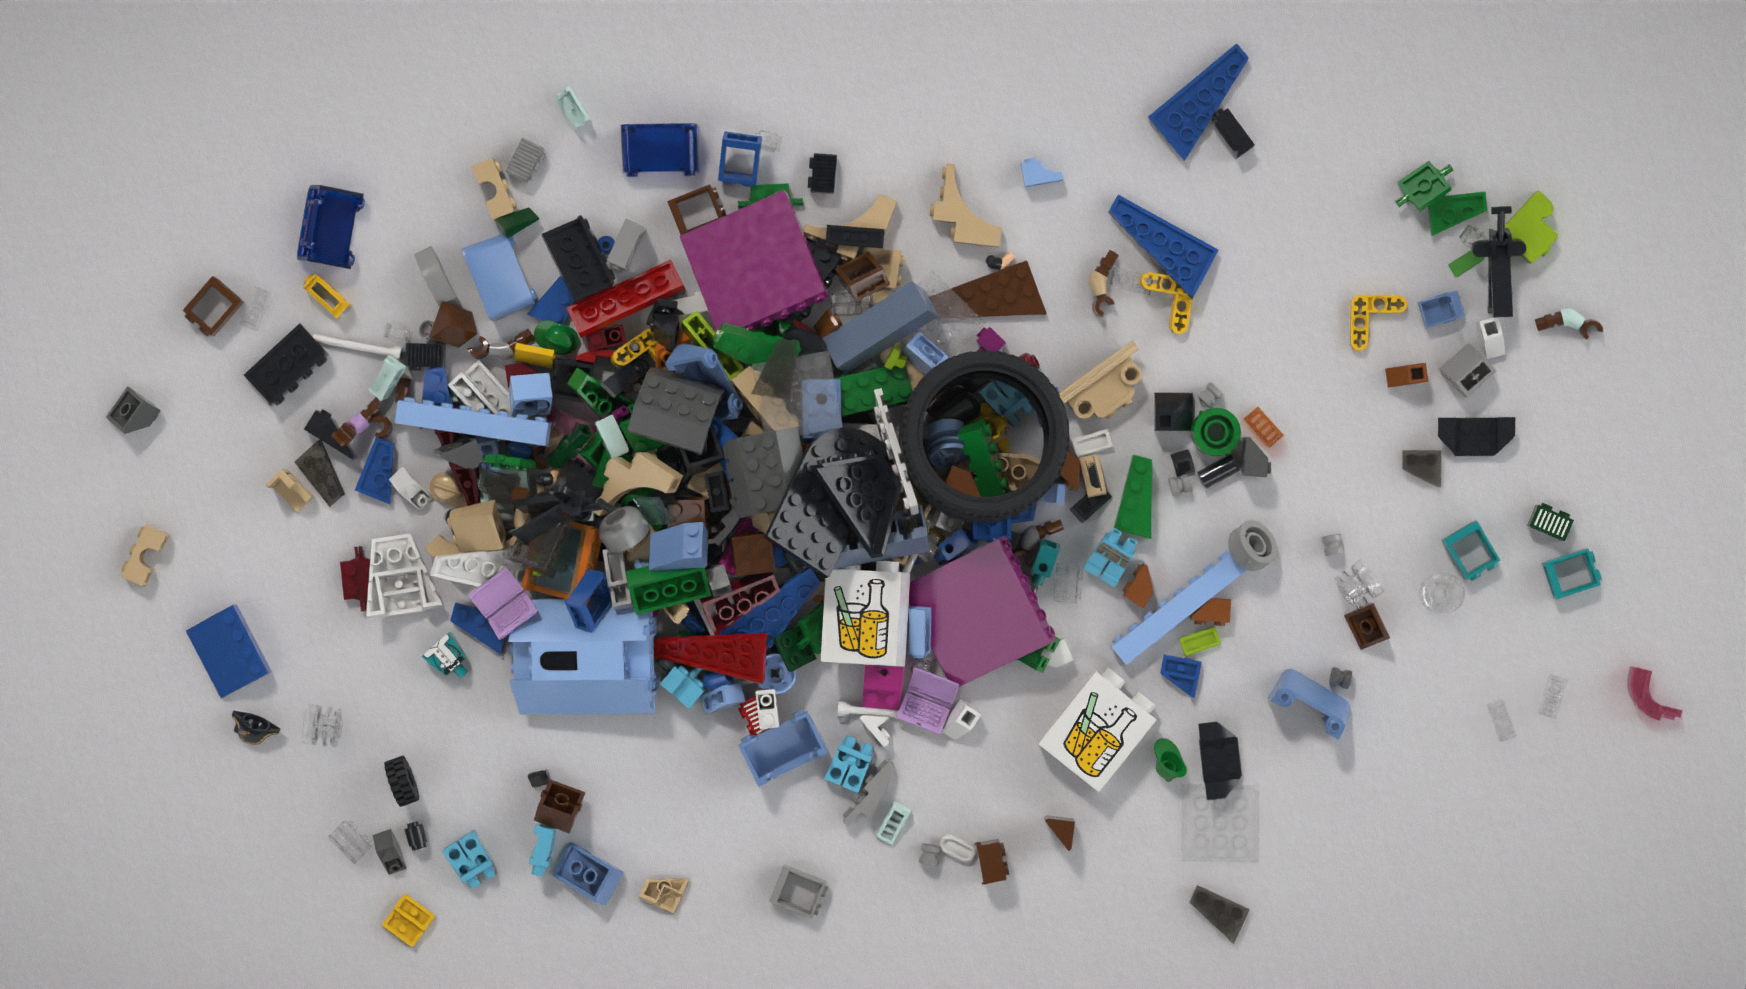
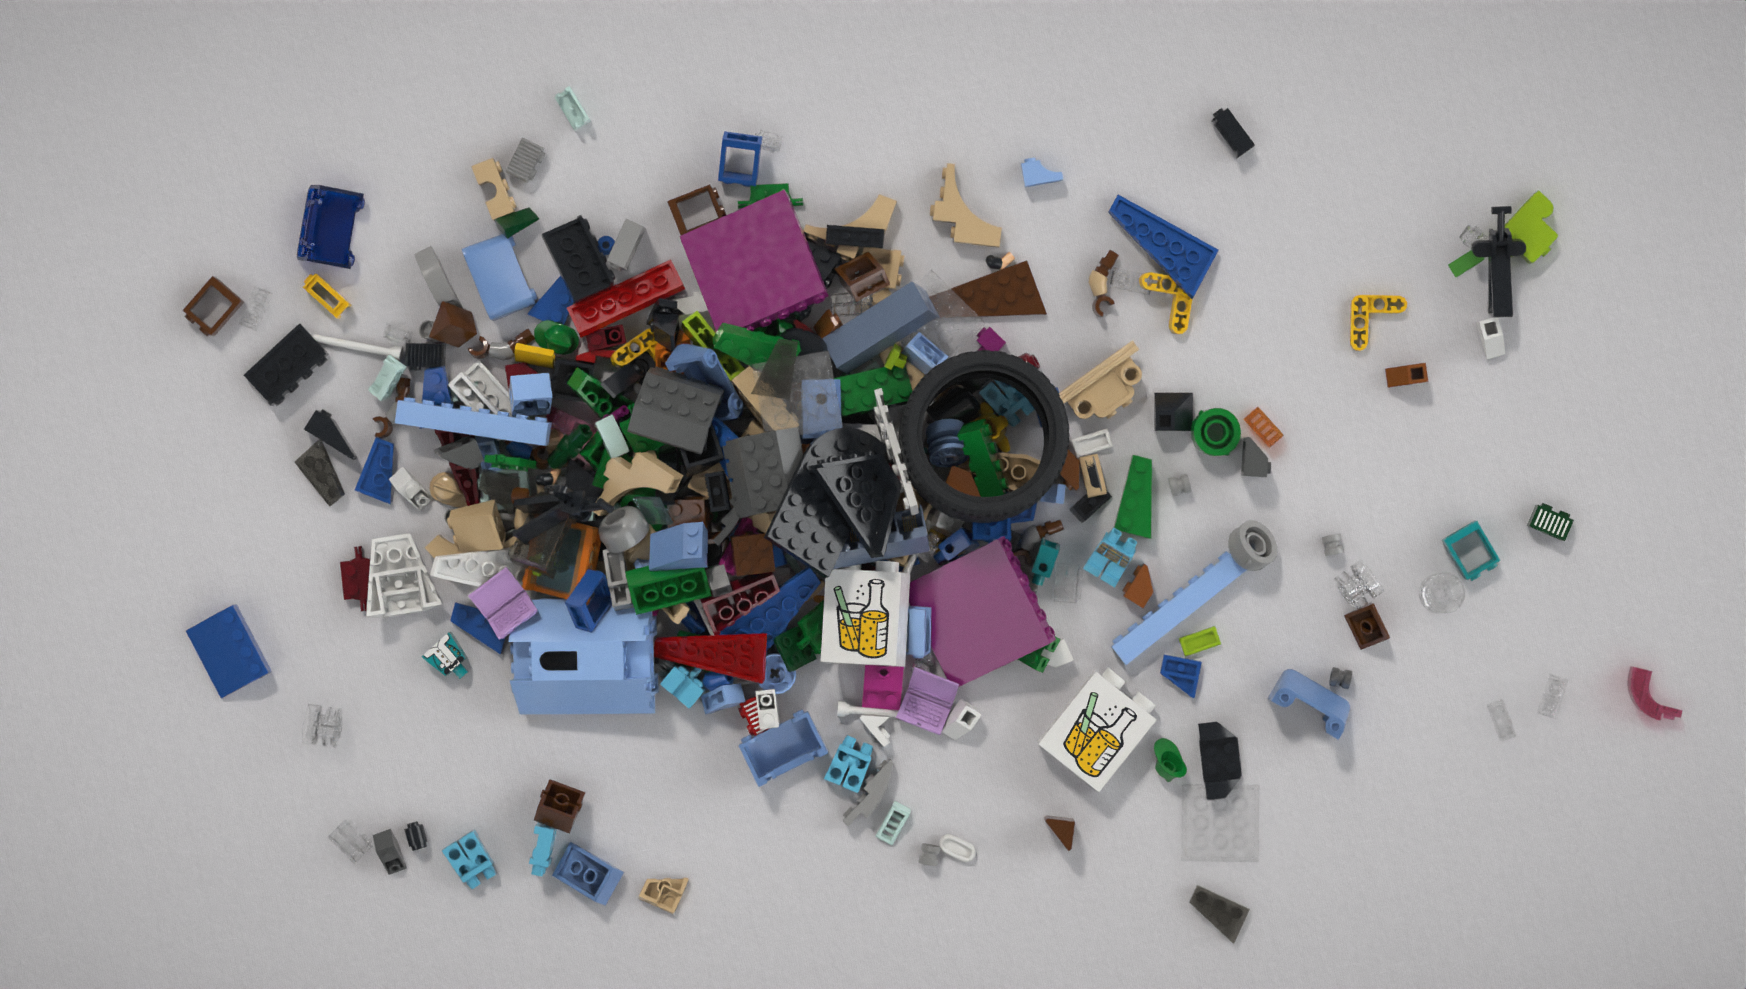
(132, 412): dark grey slope -> none
(135, 568): tan arch -> none
(253, 728): black hat -> none
(290, 489): tan panel -> none
(356, 424): reddish brown piece -> none
(401, 781): black tyre -> none
(408, 920): yellow slope -> none
(539, 778): black slope -> none
(660, 148): clear blue windscreen -> none
(780, 883): light grey window -> none
(823, 173): black brick -> none
(991, 861): reddish brown brick -> none
(1182, 462): black slope -> none
(1190, 109): blue wing -> none
(1208, 396): light grey wheel -> none
(1214, 610): dark orange slope -> none
(1218, 471): black brick -> none
(1423, 464): clear smoke wing -> none
(1424, 186): green plate -> none
(1441, 309): medium blue piece -> none
(1455, 209): green wing -> none
(1468, 370): light grey slope -> none
(1476, 435): black piece -> none
(1553, 581): teal window -> none
(1569, 318): reddish brown piece -> none

